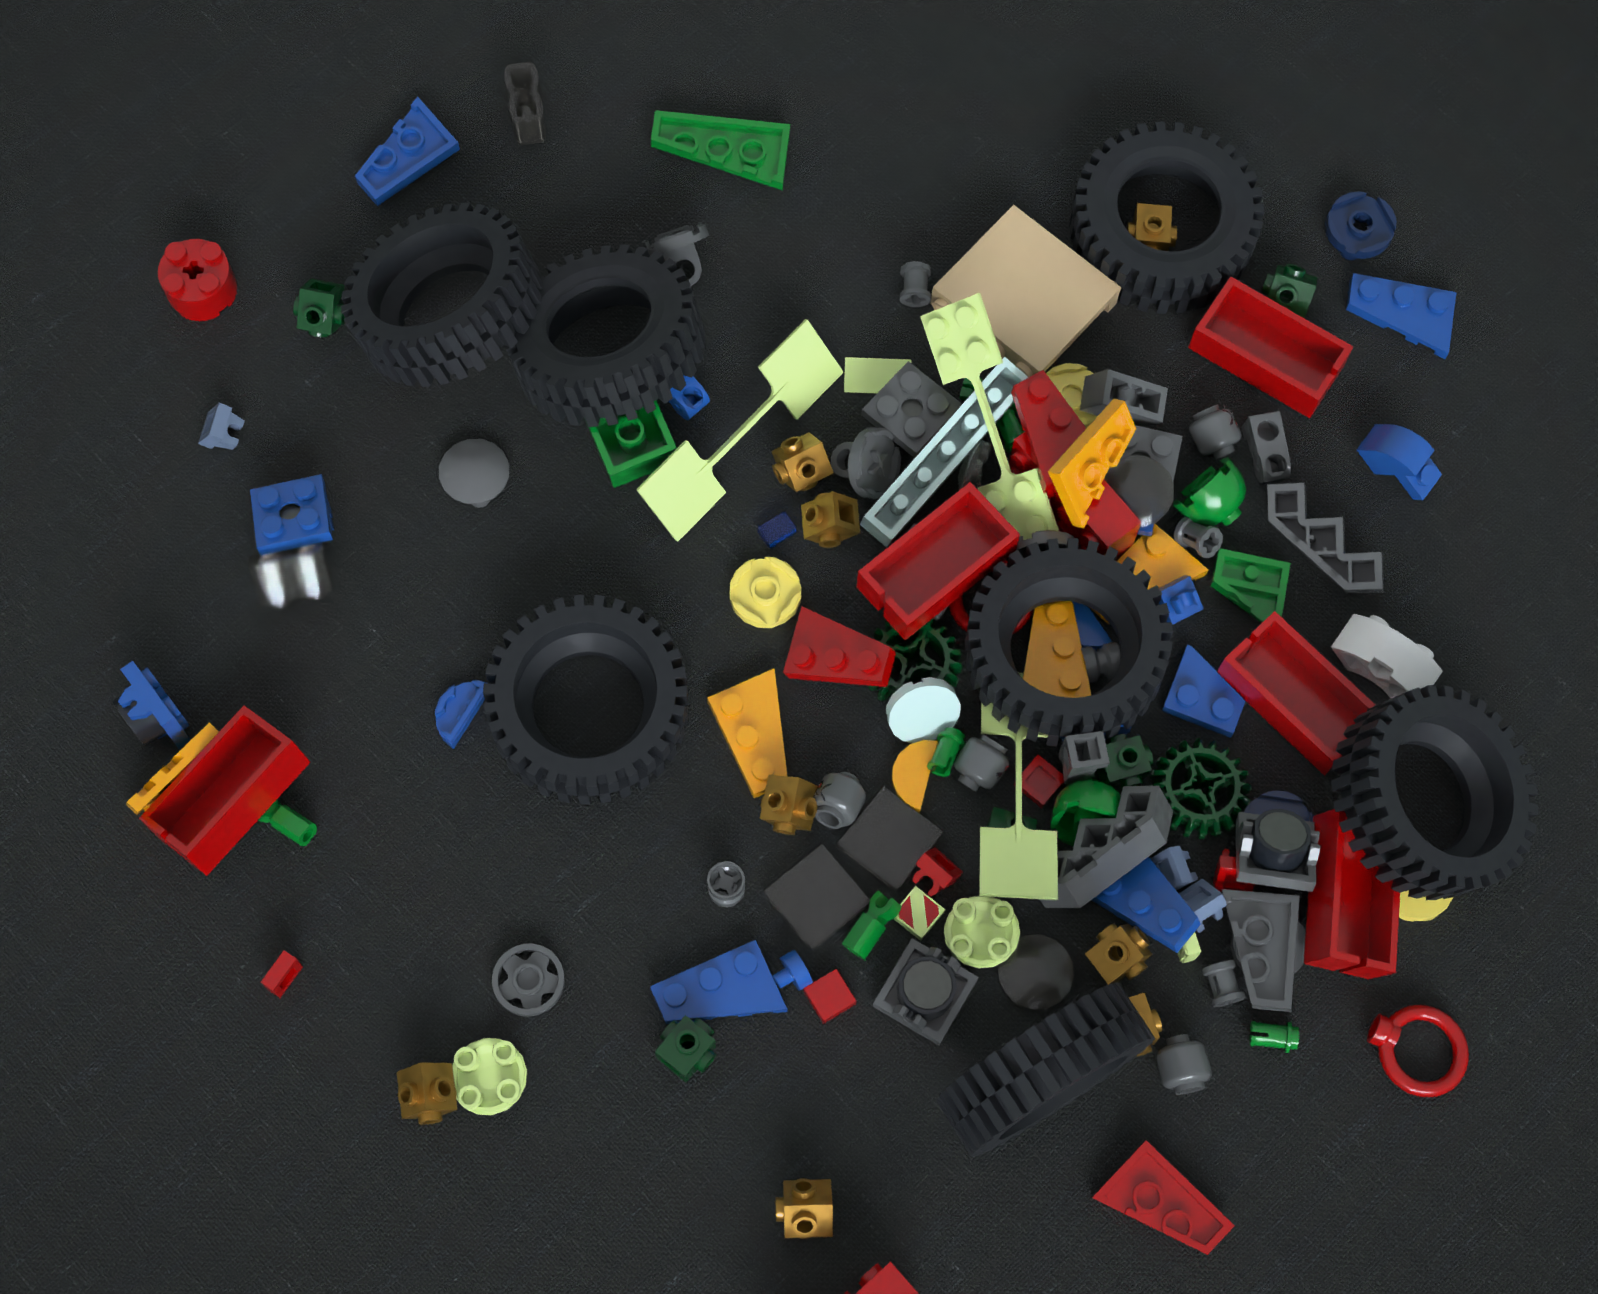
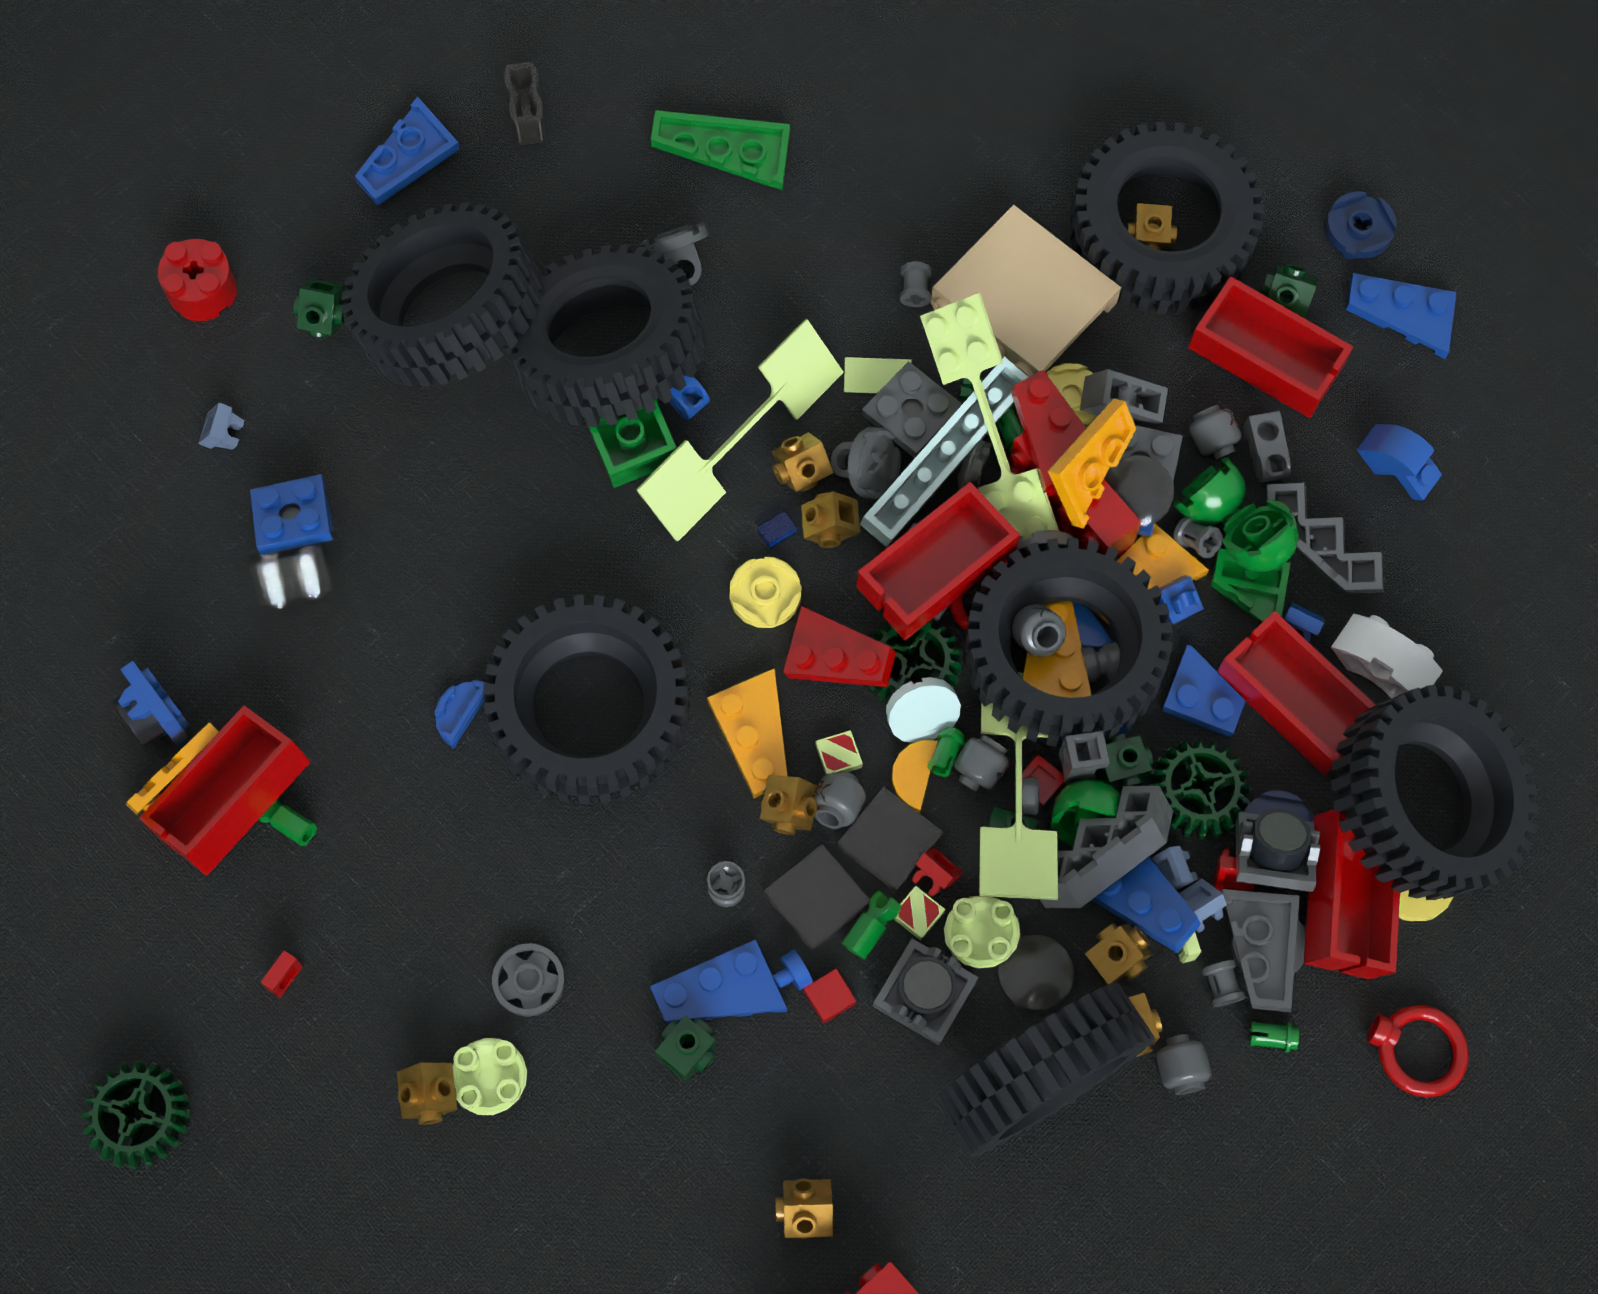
(130, 1129): none -> dark green gear
(474, 471): dark grey dish -> none
(839, 753): none -> yellowish green tile
(1030, 795): none -> dark grey tile
(1038, 630): none -> dark grey head
(1165, 1200): red wing -> none
(1261, 536): none -> green cylinder
(1304, 620): none -> blue tile

